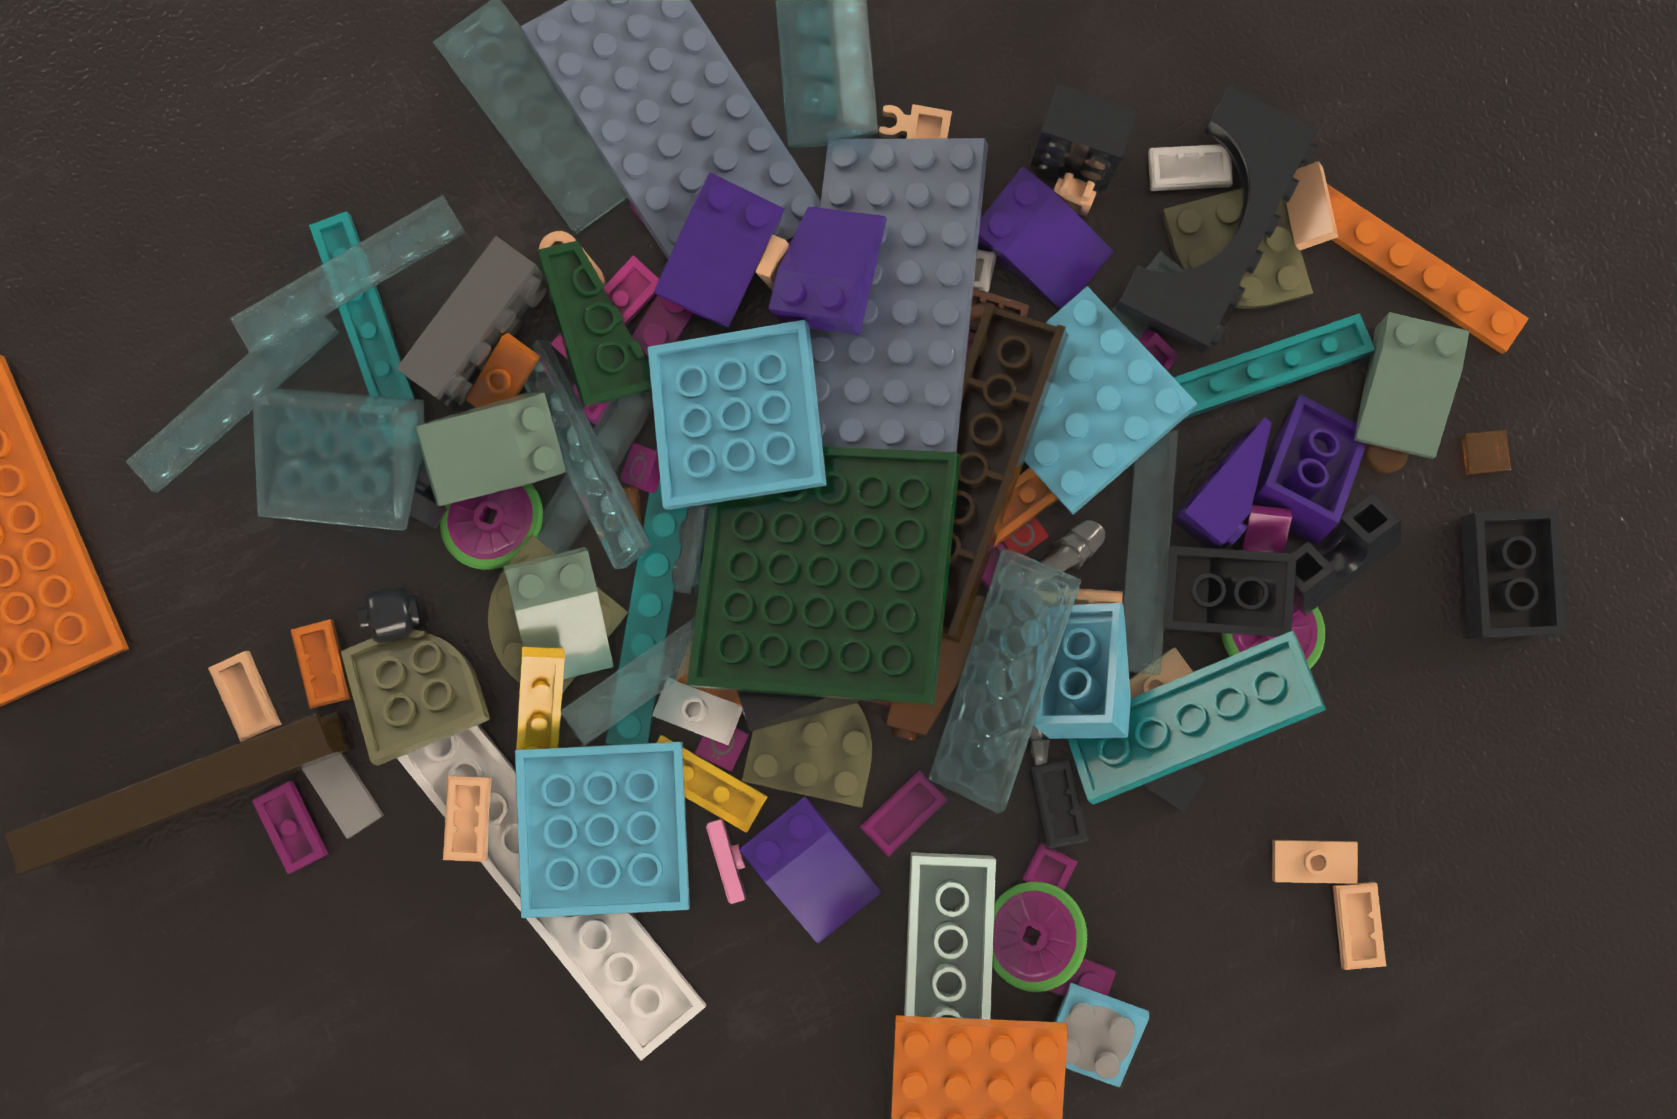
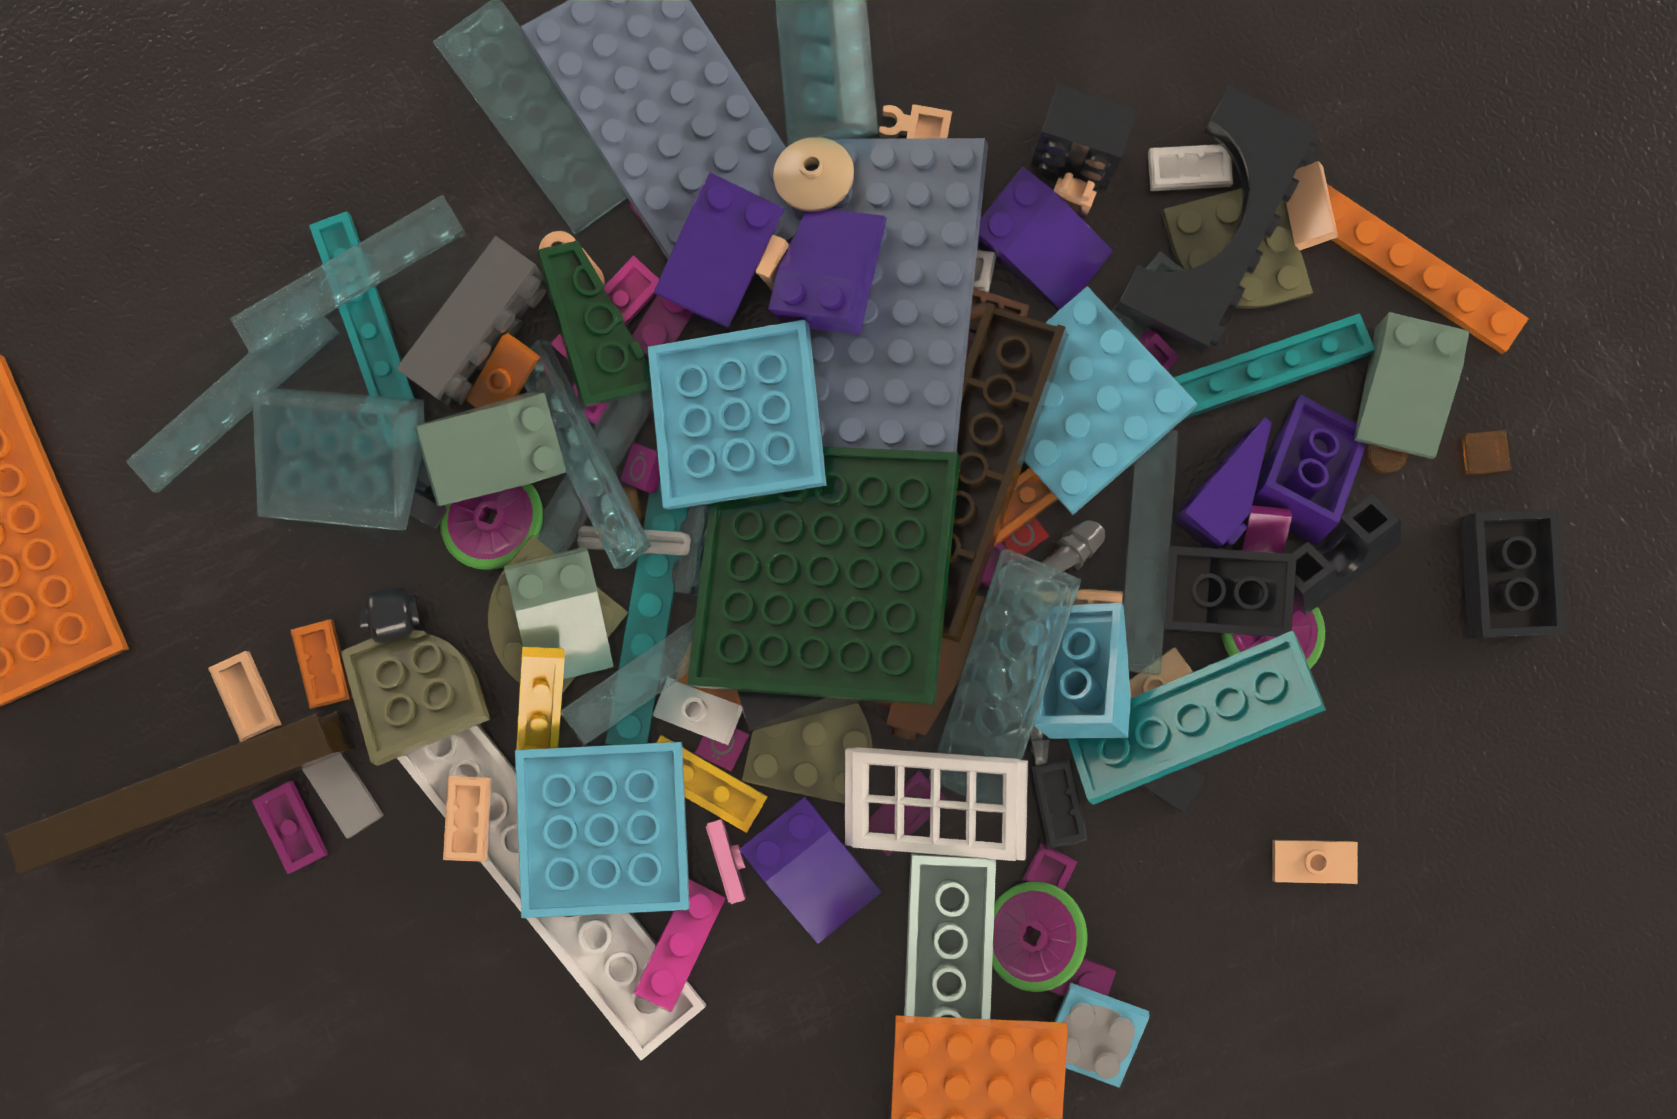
(661, 541): none -> light grey axle
(678, 948): none -> dark pink plate
(818, 188): none -> tan dish
(1013, 808): none -> white piece
(1359, 925): light nougat plate -> none

